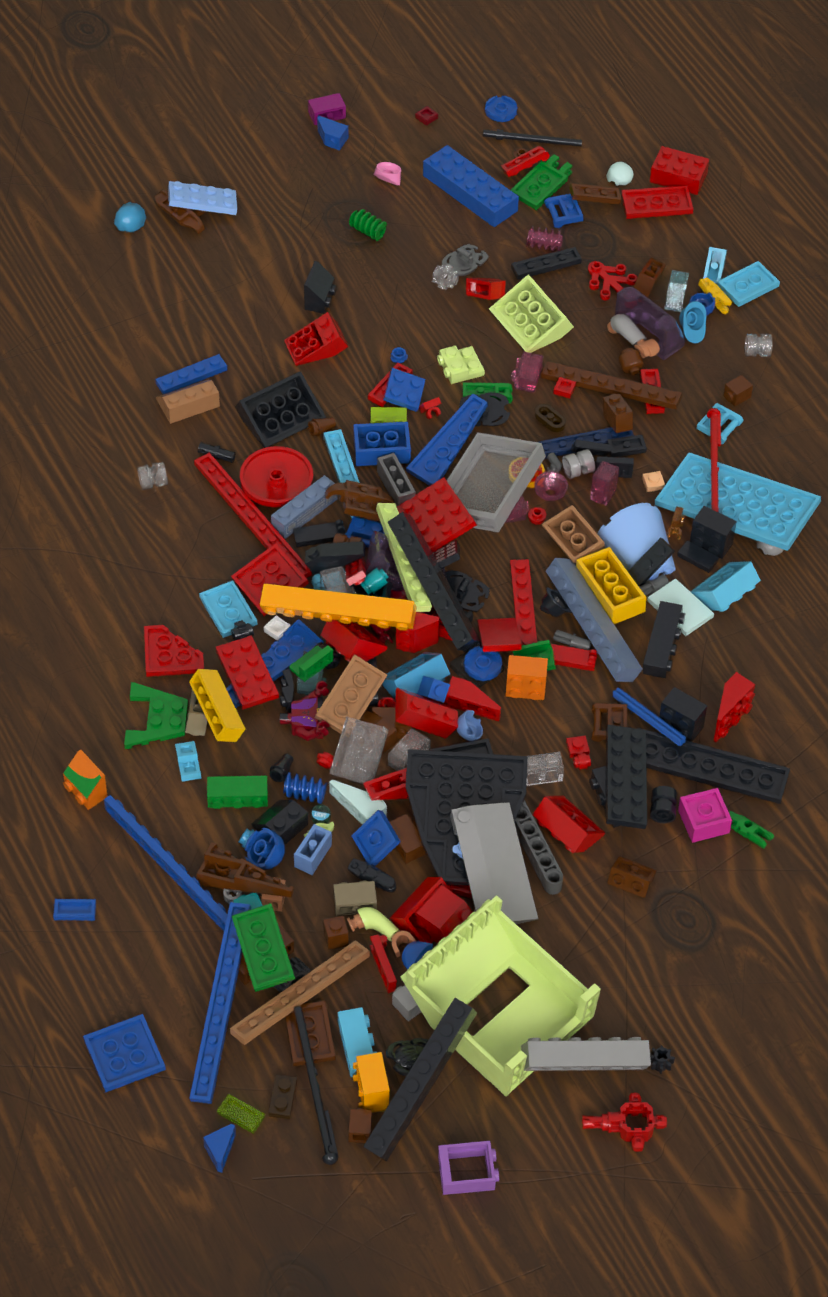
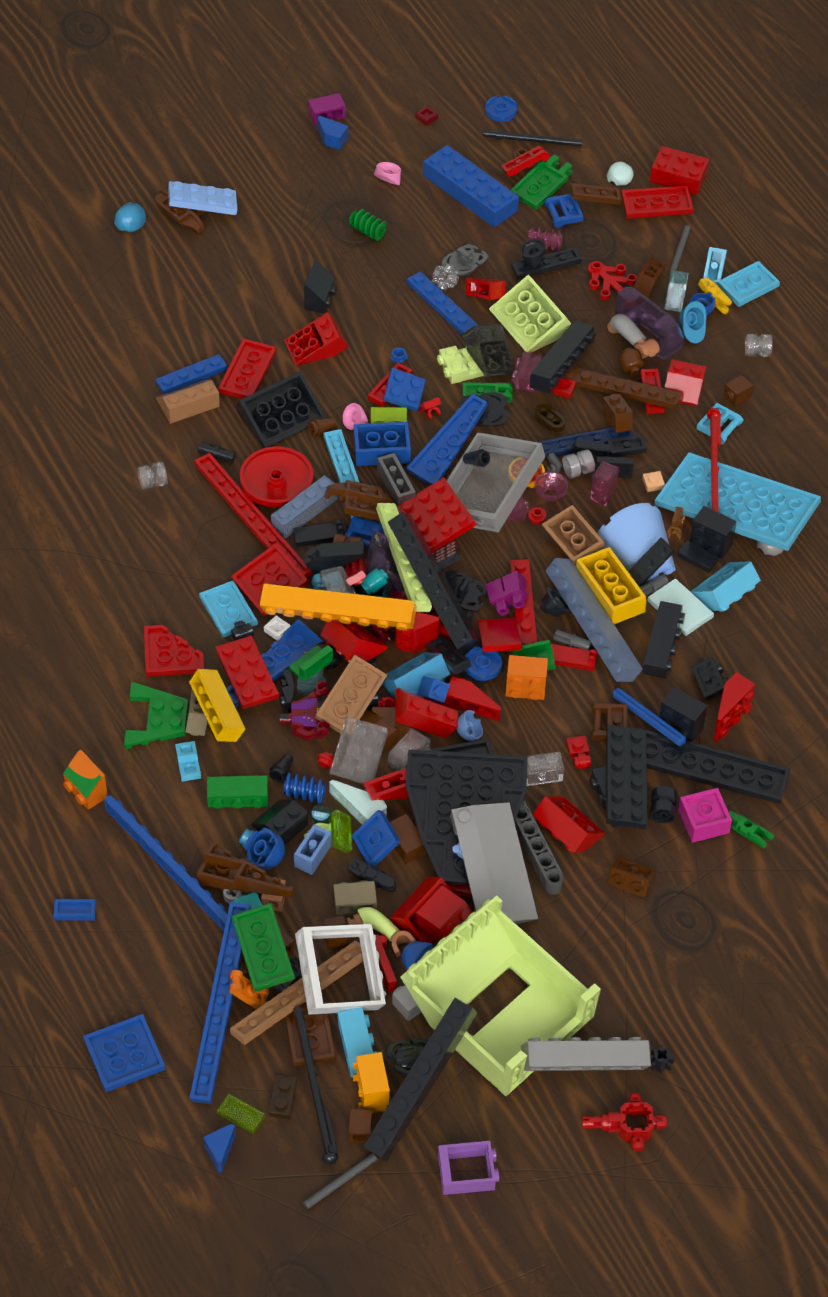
(243, 989): none -> orange plate
(247, 369): none -> red plate
(310, 972): none -> white window
(311, 1201): none -> dark grey bar
(341, 831): none -> clear neon green plate
(353, 415): none -> bright pink piece
(441, 302): none -> blue plate
(453, 658): none -> black plate
(477, 458): none -> black cone
(489, 349): none -> clear smoke slope
(507, 592): none -> magenta hips
(533, 251): none -> black piece
(562, 357): none -> black brick
(680, 248): none -> dark grey bar
(686, 379): none -> slope
(710, 678): none -> black bracket

